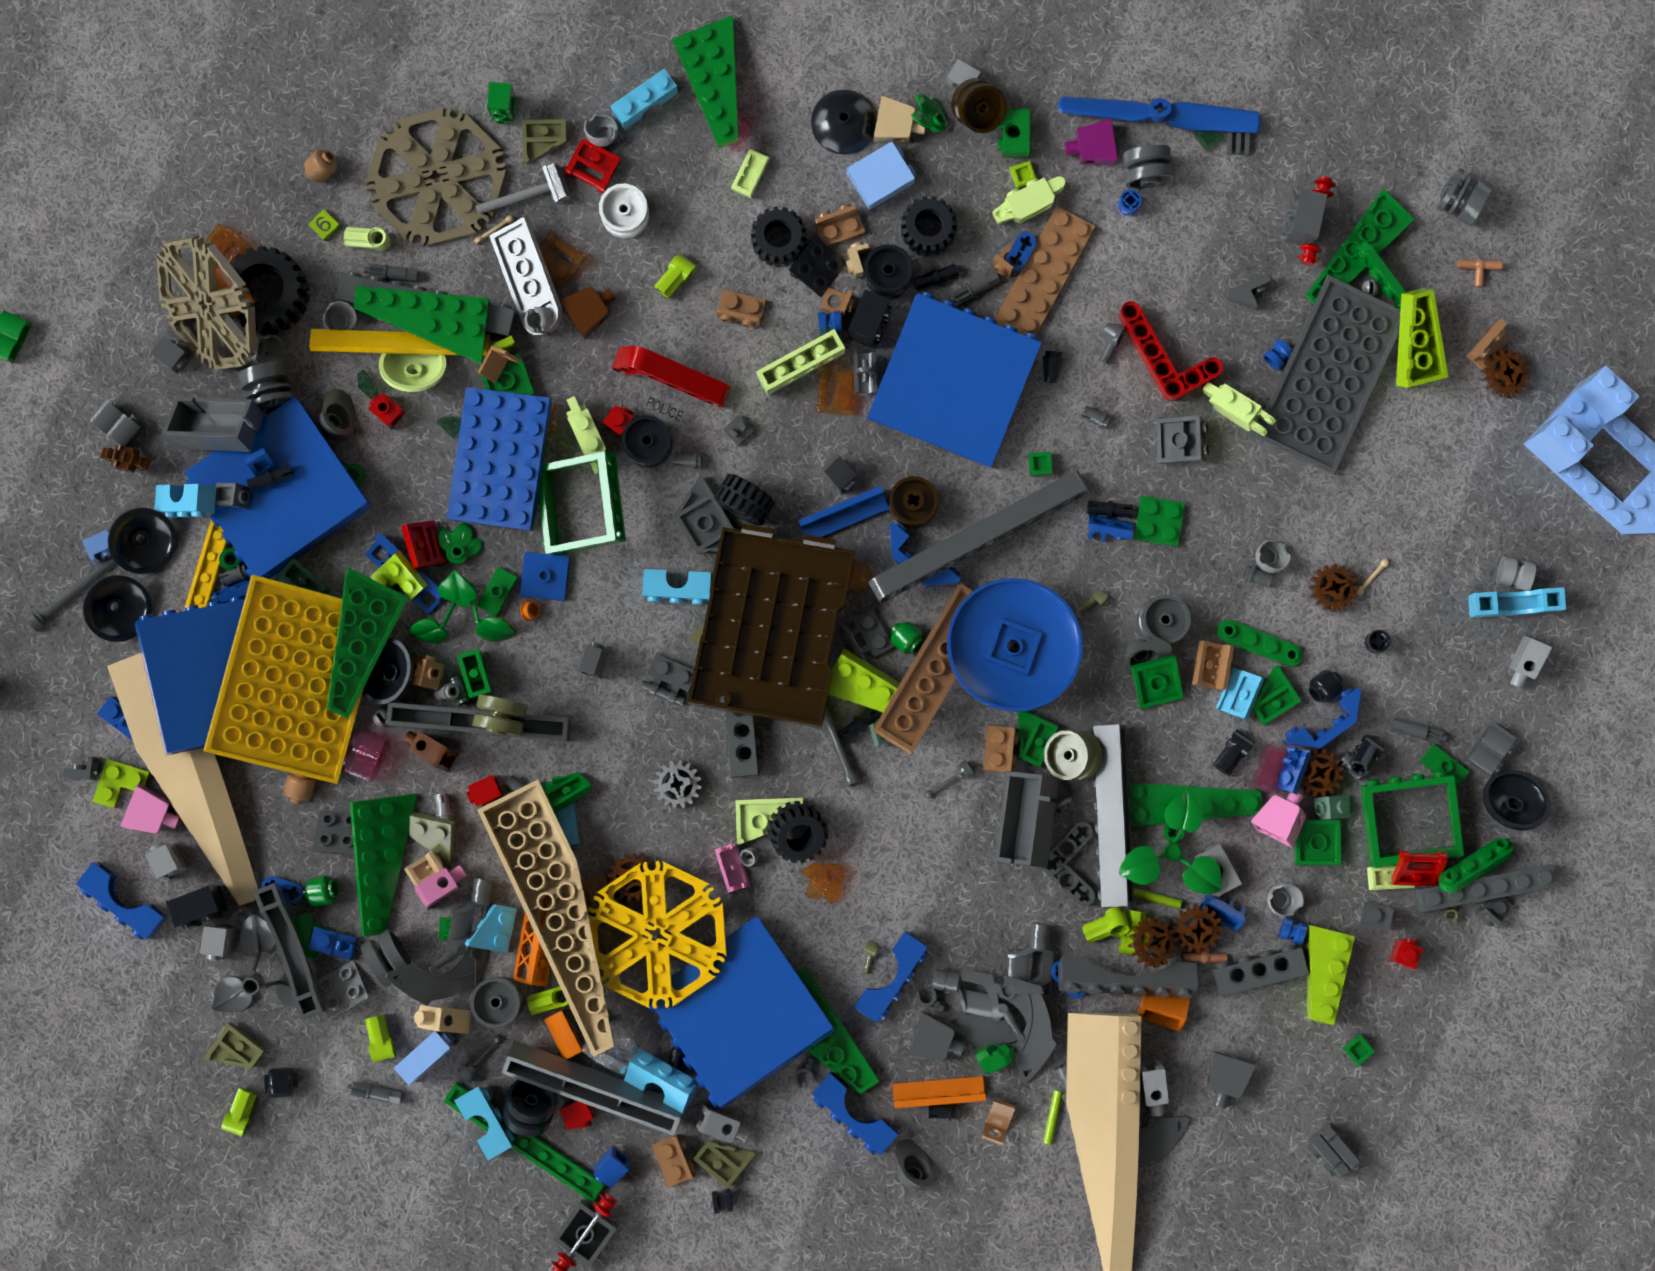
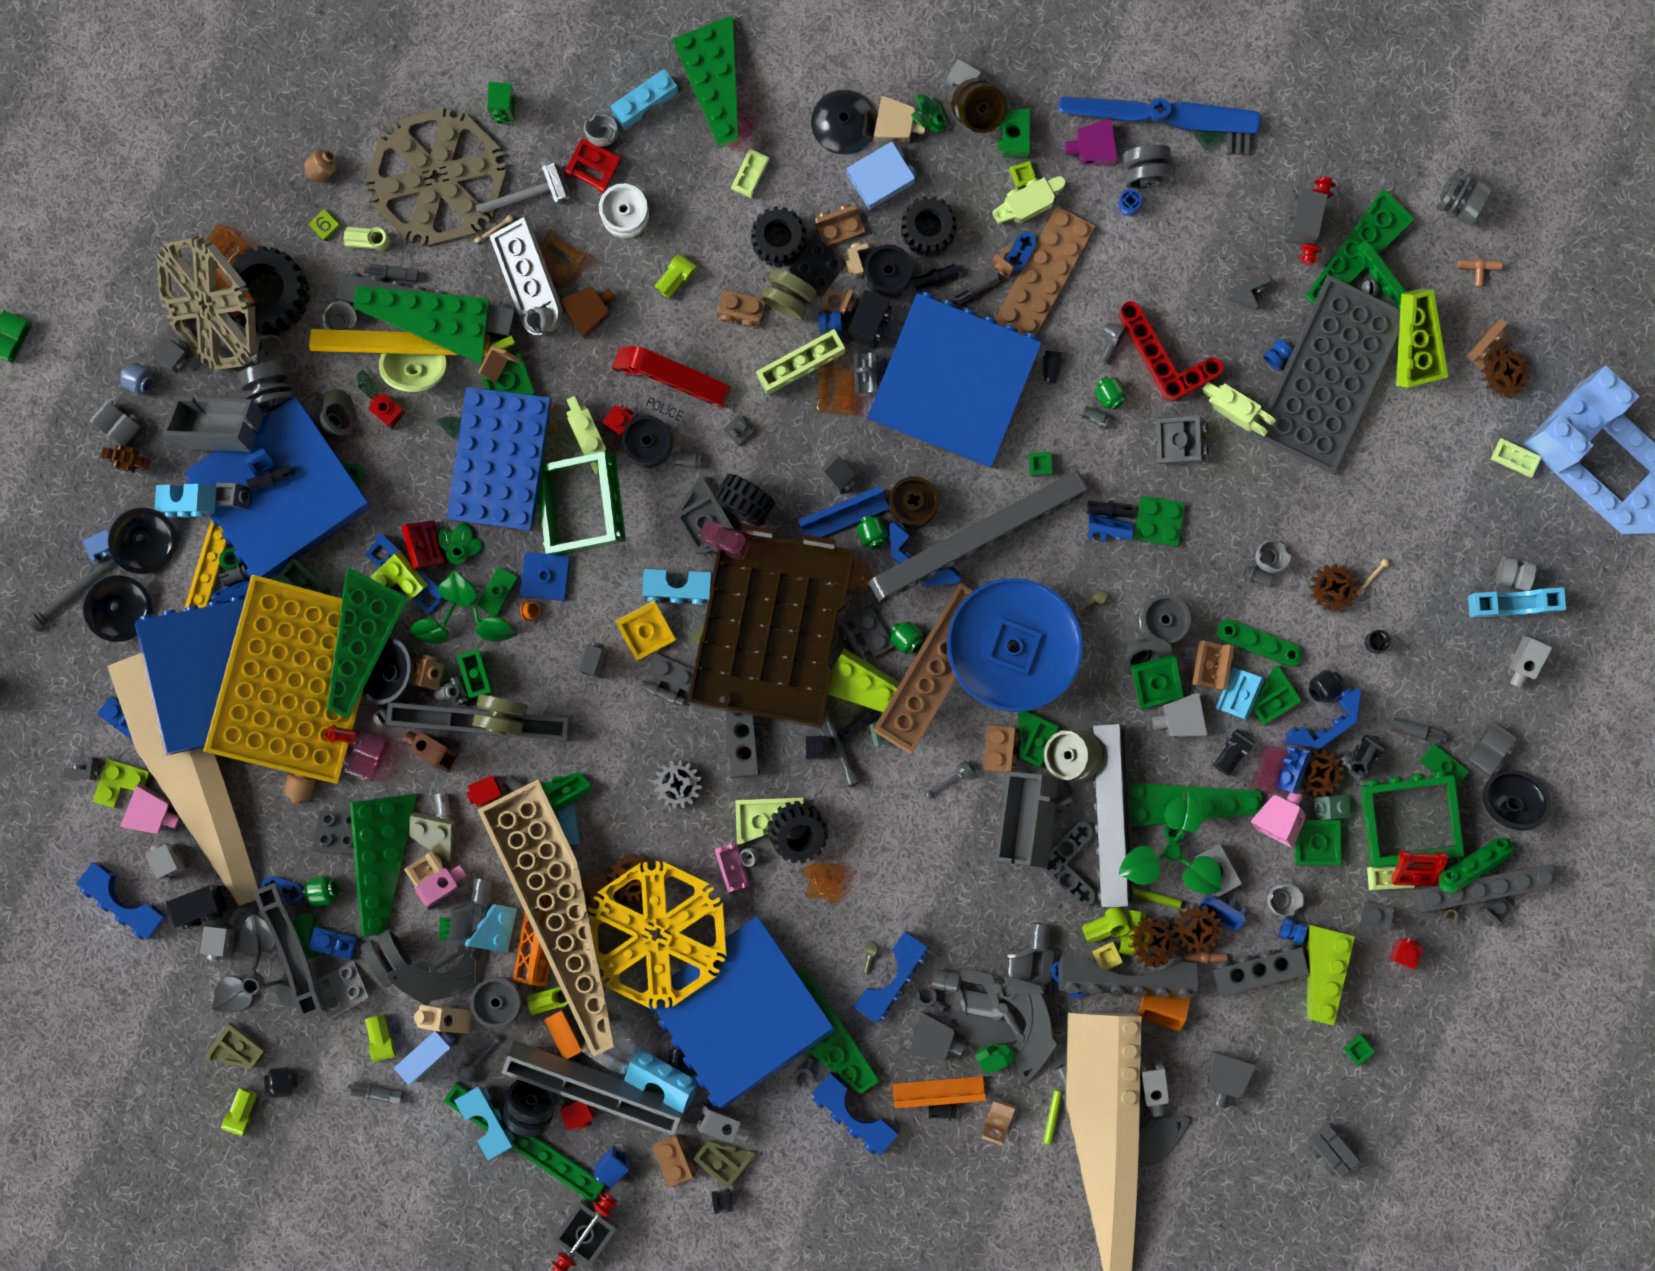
(137, 379): none -> sand blue head
(340, 734): none -> red pin
(542, 137): olive wing -> none
(645, 630): none -> yellow plate
(729, 541): none -> clear pink brick
(788, 294): none -> olive wheel
(817, 747): none -> black brick
(872, 532): none -> green head
(913, 1166): dark grey piece -> none
(1107, 956): none -> light yellow plate
(1111, 392): none -> green head
(1182, 718): none -> light grey torso
(1516, 458): none -> yellowish green plate

